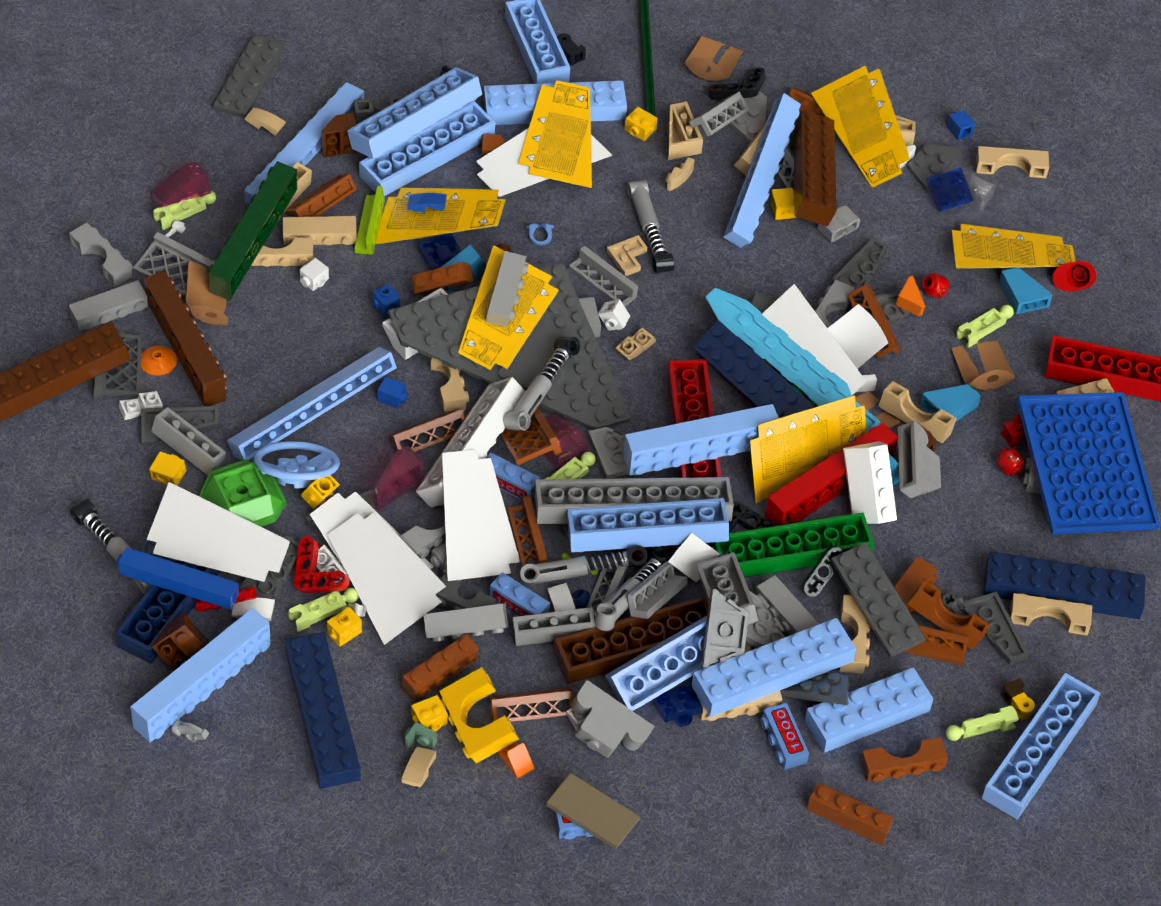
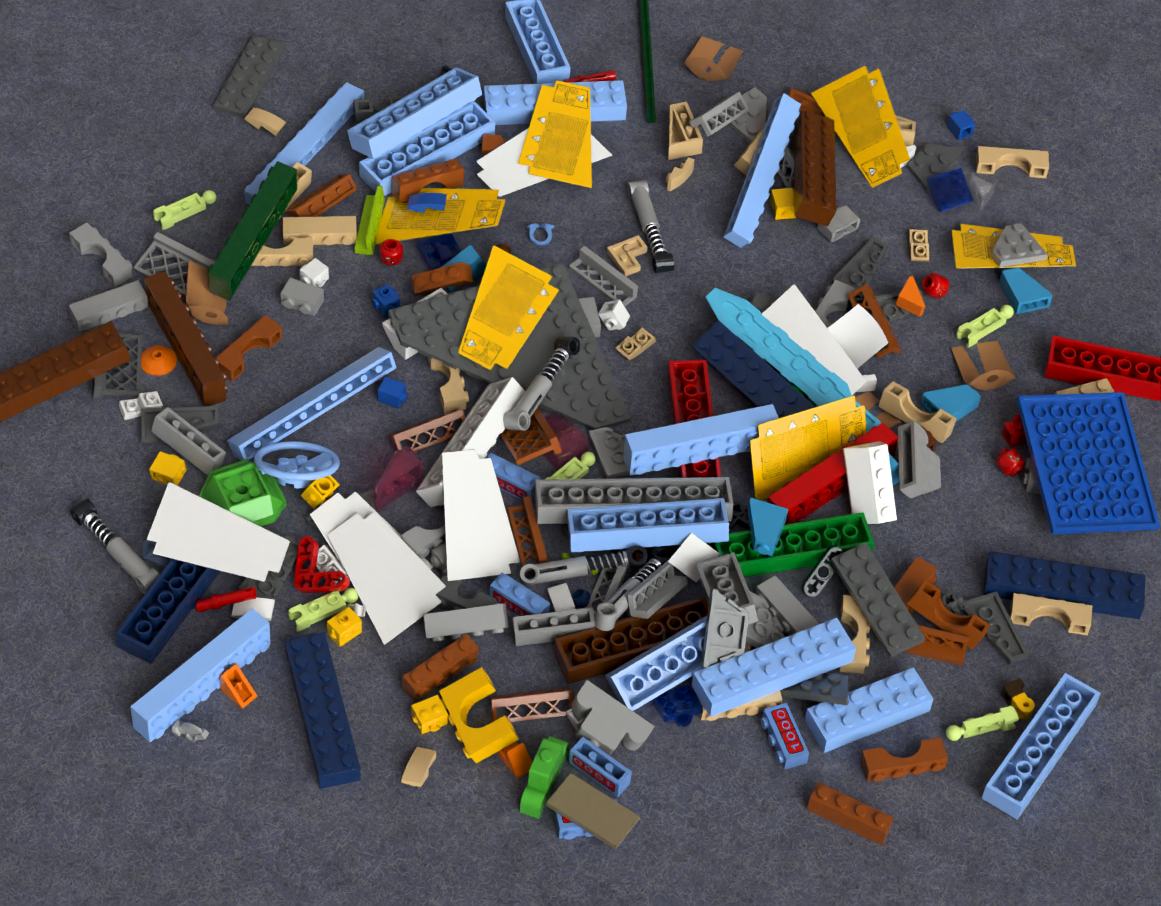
(177, 226): white hand -> none
(178, 578): blue brick -> none
(179, 642): reddish brown slope -> none
(182, 185): clear pink slope -> none
(236, 686): none -> orange slope
(262, 334): none -> dark orange arch
(302, 297): none -> light grey brick
(335, 136): reddish brown slope -> none
(391, 252): none -> red head
(409, 183): none -> dark orange arch
(422, 734): sand green bracket -> none
(506, 289): light grey brick -> none
(543, 775): none -> bright green brick
(572, 52): black leg -> none
(600, 767): none -> medium blue brick
(604, 76): none -> red pin
(640, 124): yellow head -> none
(748, 89): black beam -> none
(765, 525): none -> dark azure slope
(918, 245): none -> tan slope
(1017, 247): none -> light grey plate
(1074, 276): red piece -> none

